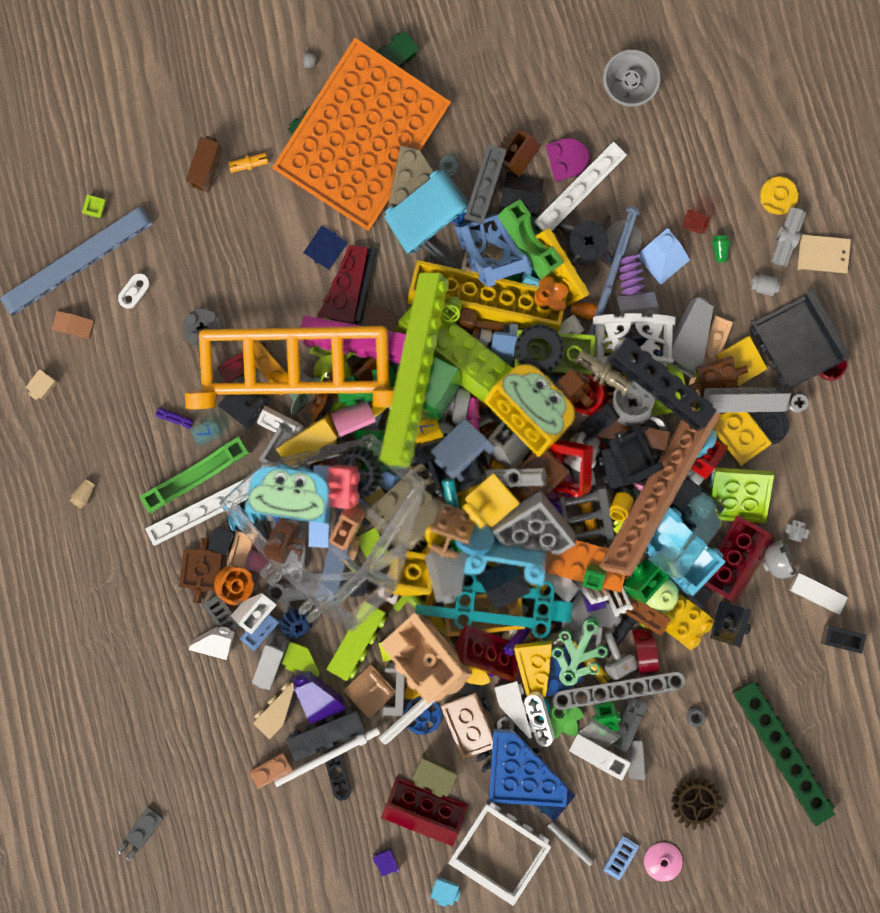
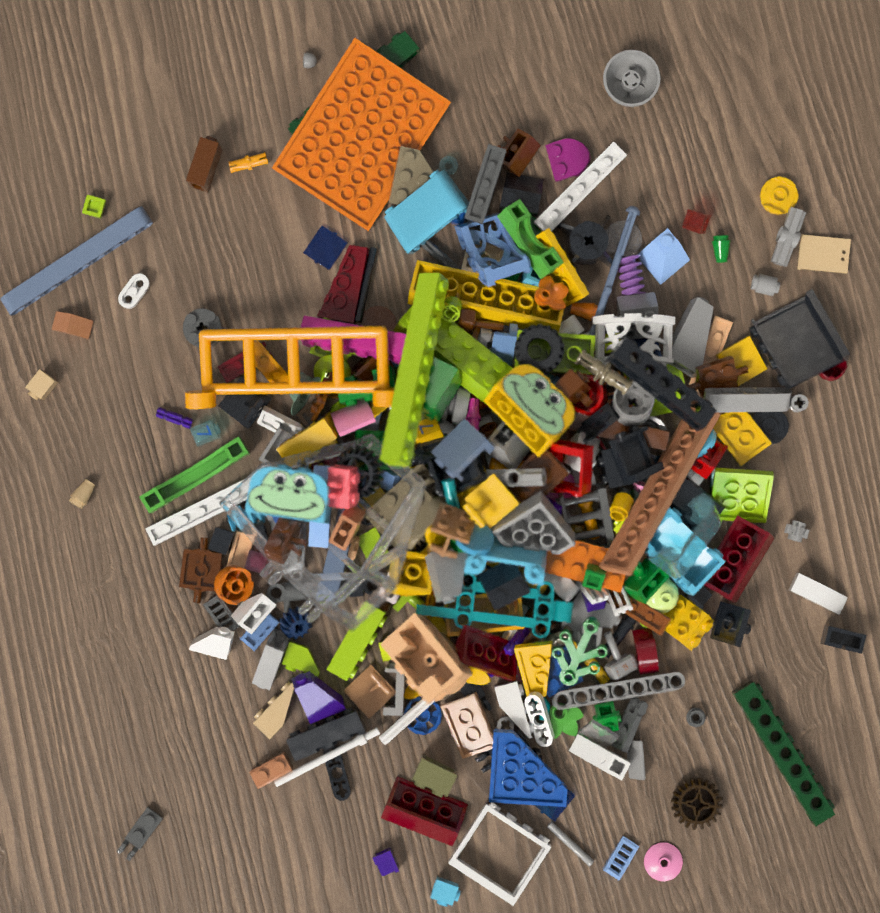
(779, 560): light grey cylinder -> none

